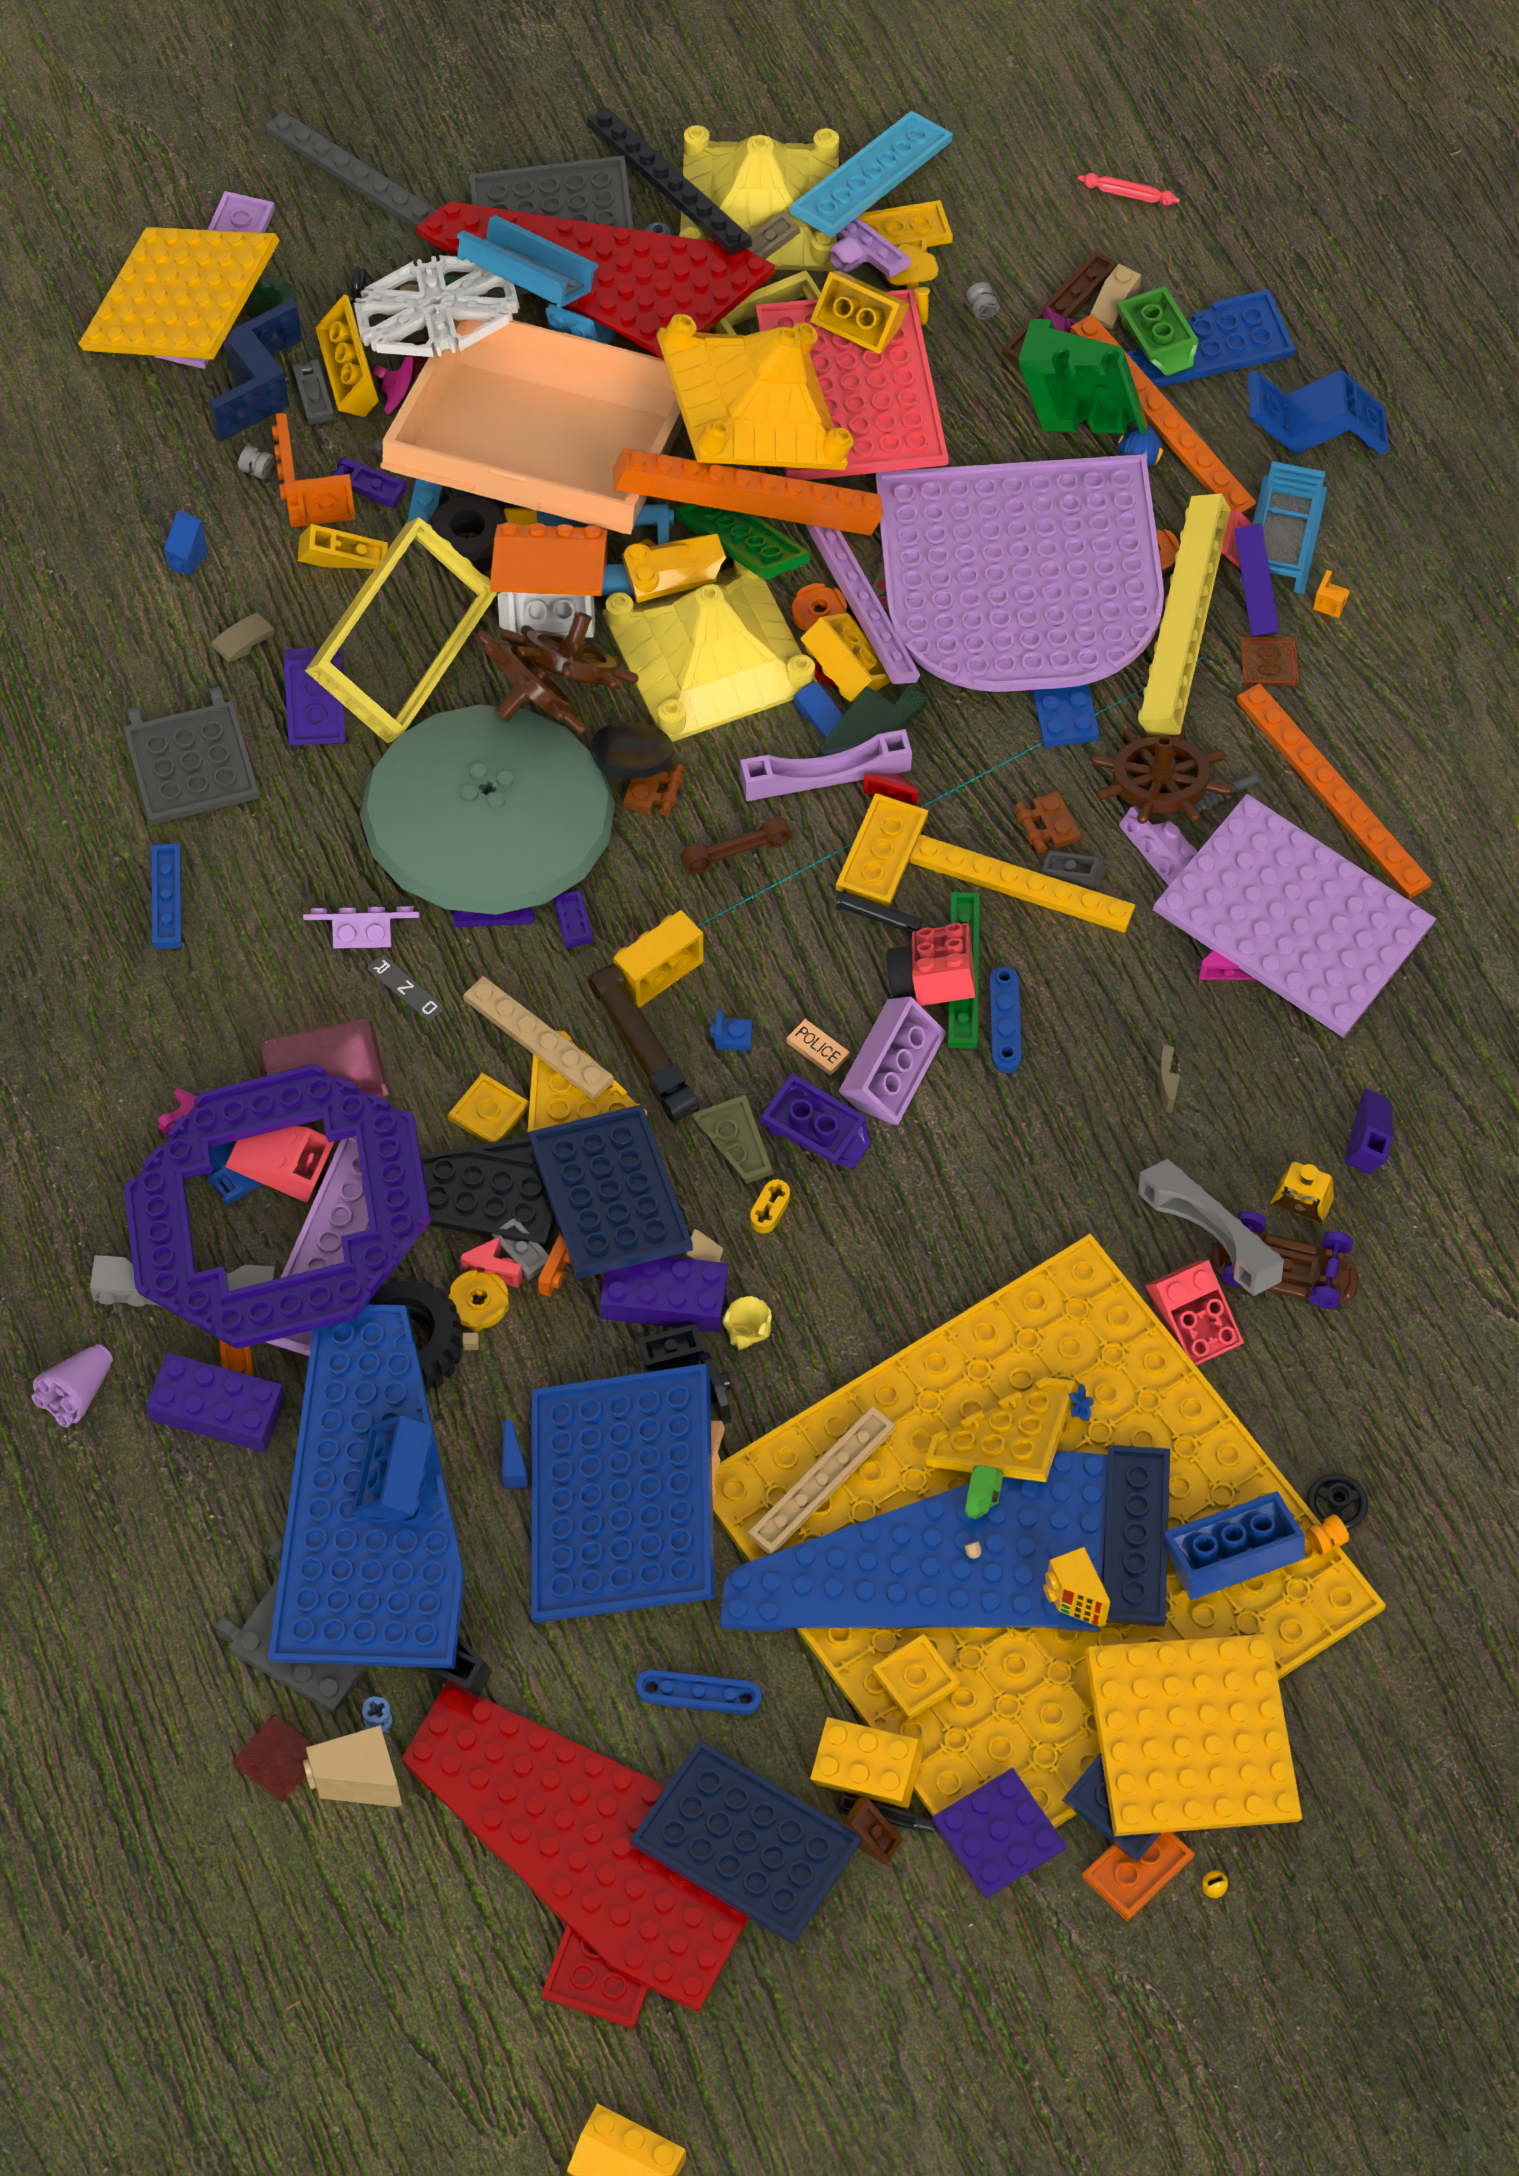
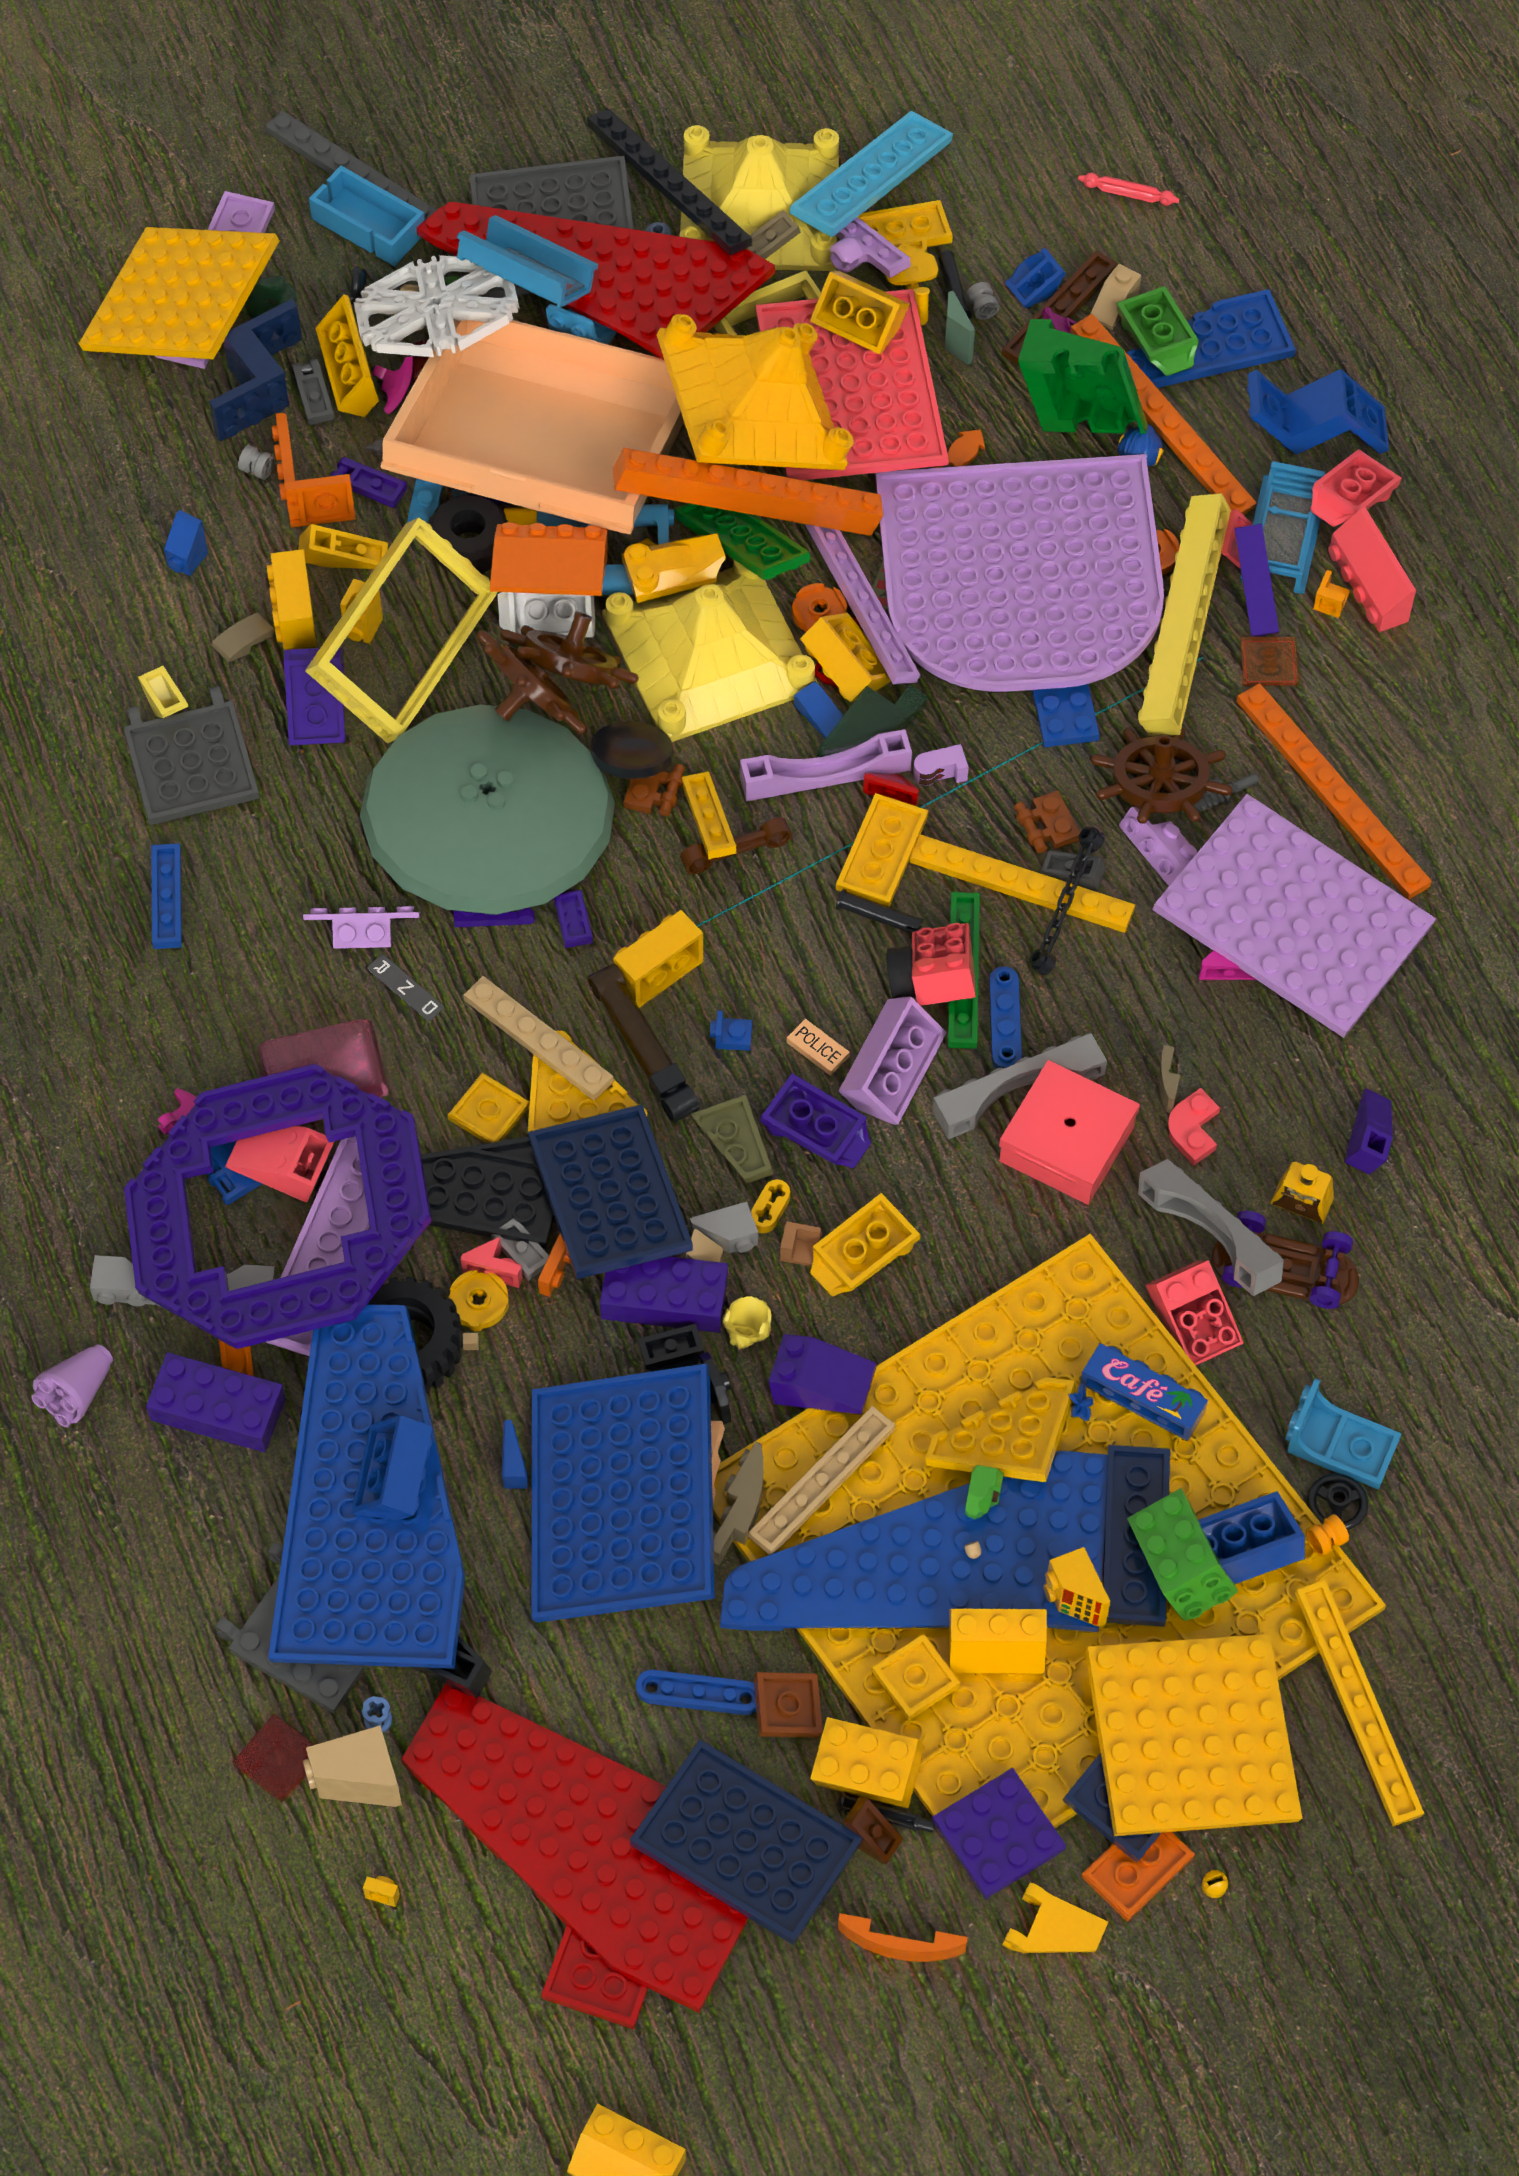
(162, 693): none -> light yellow slope
(291, 600): none -> yellow brick
(366, 215): none -> dark azure piece
(370, 619): none -> yellow brick
(381, 1890): none -> yellow plate
(708, 815): none -> yellow plate
(728, 1227): none -> light grey slope
(743, 1502): none -> dark tan slope
(788, 1705): none -> dark orange plate
(798, 1243): none -> medium nougat panel
(820, 1376): none -> dark purple slope
(862, 1246): none -> yellow slope
(940, 765): none -> lavender leg
(944, 1945): none -> orange slope
(952, 278): none -> black pin
(959, 331): none -> sand green slope
(962, 1107): none -> light grey arch
(965, 448): none -> orange brick
(997, 1640): none -> yellow slope
(1036, 278): none -> blue slope
(1042, 960): none -> black piece
(1056, 1926): none -> yellow flag
(1068, 1132): none -> coral container
(1144, 1391): none -> blue brick
(1181, 1556): none -> bright green bracket
(1186, 1124): none -> coral plate
(1340, 1439): none -> dark azure bracket
(1351, 486): none -> coral slope
(1359, 1703): none -> yellow plate
(1372, 571): none -> coral slope

